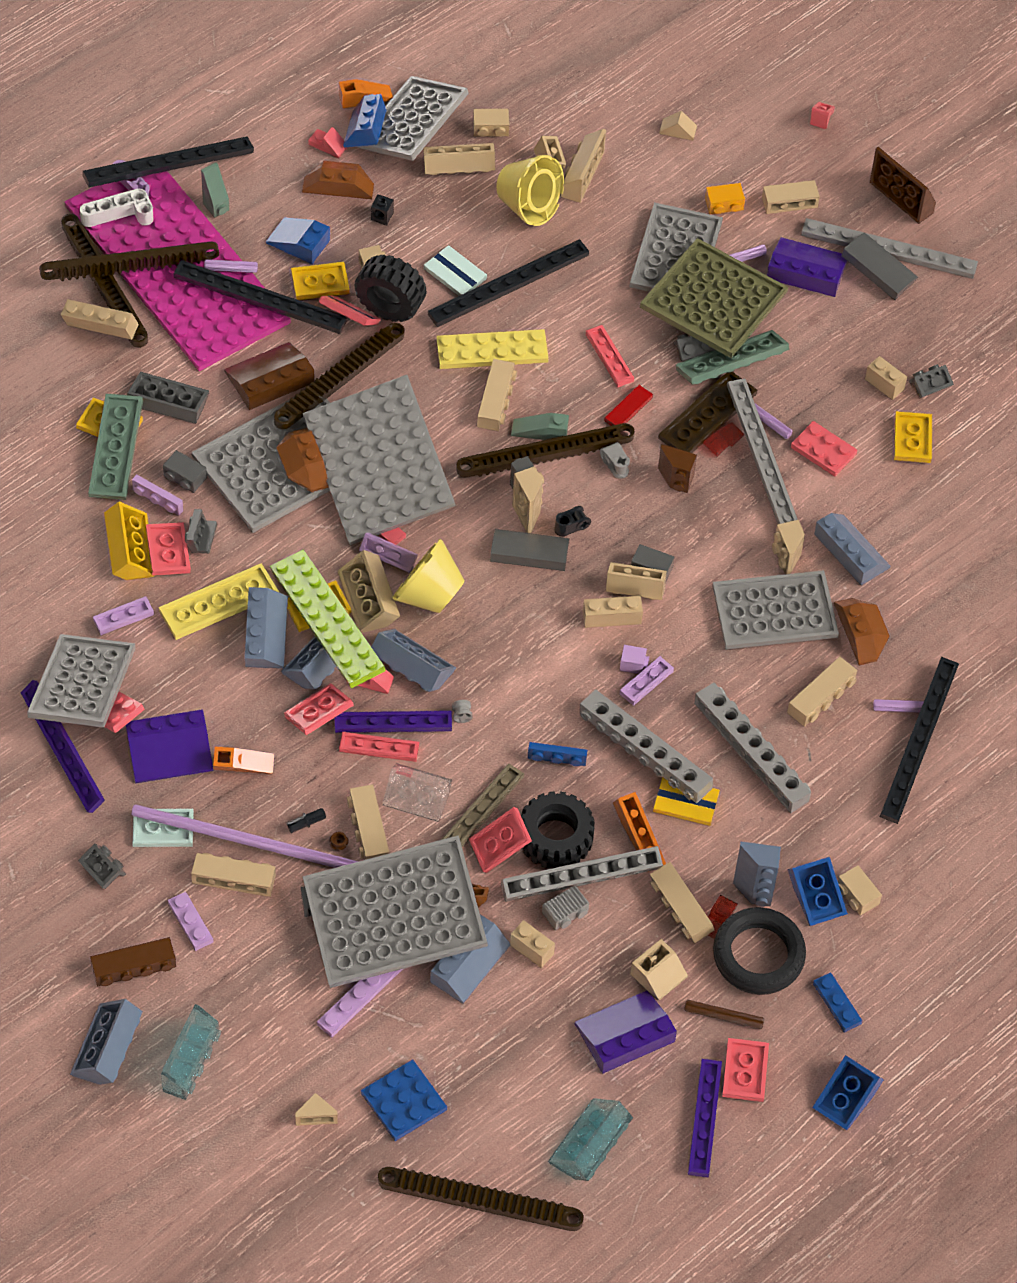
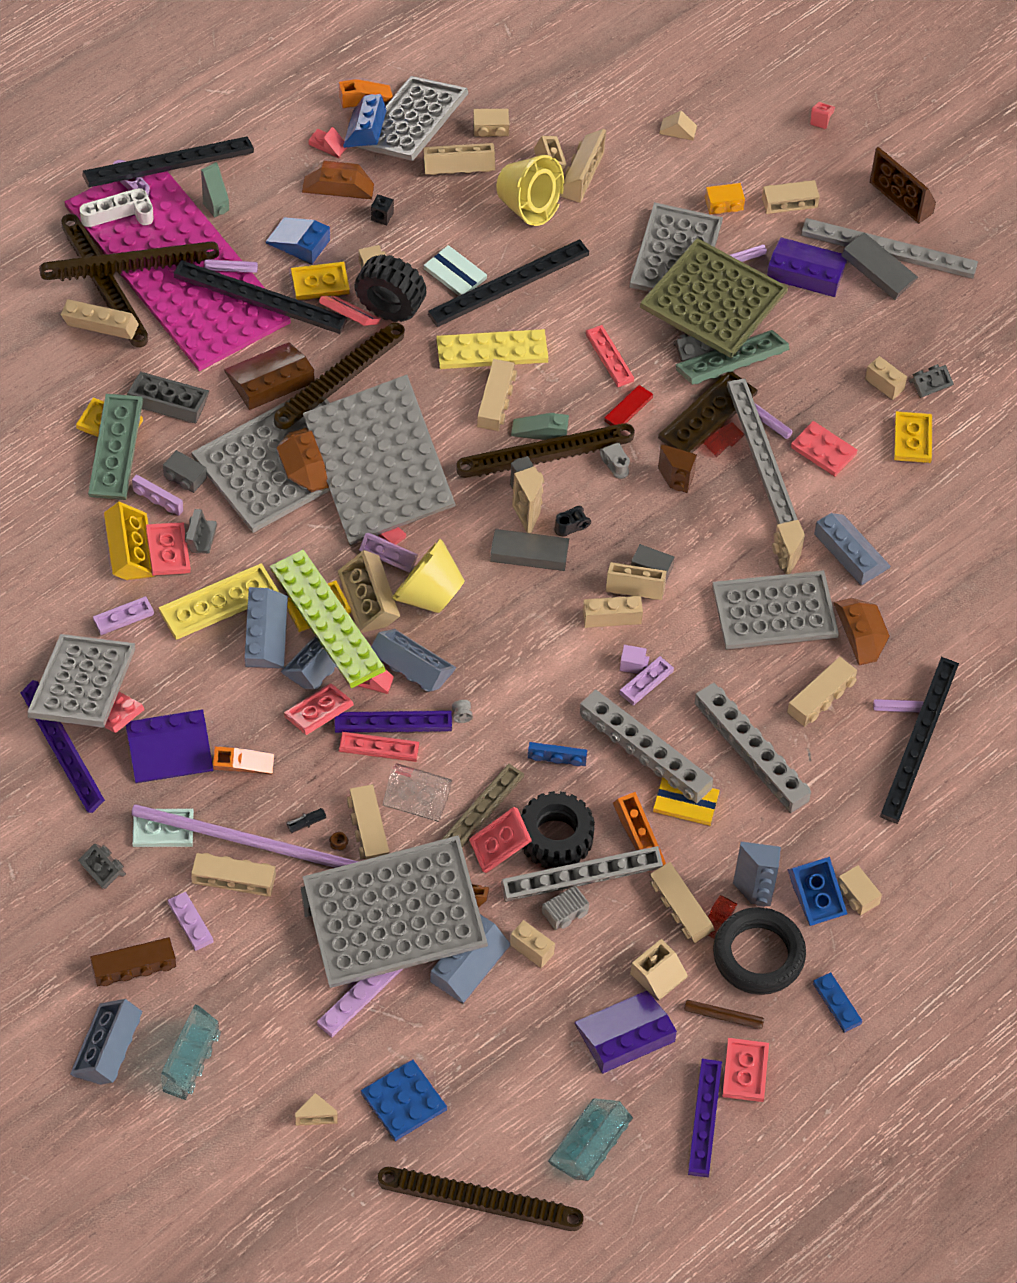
(847, 1092): blue slope -> none

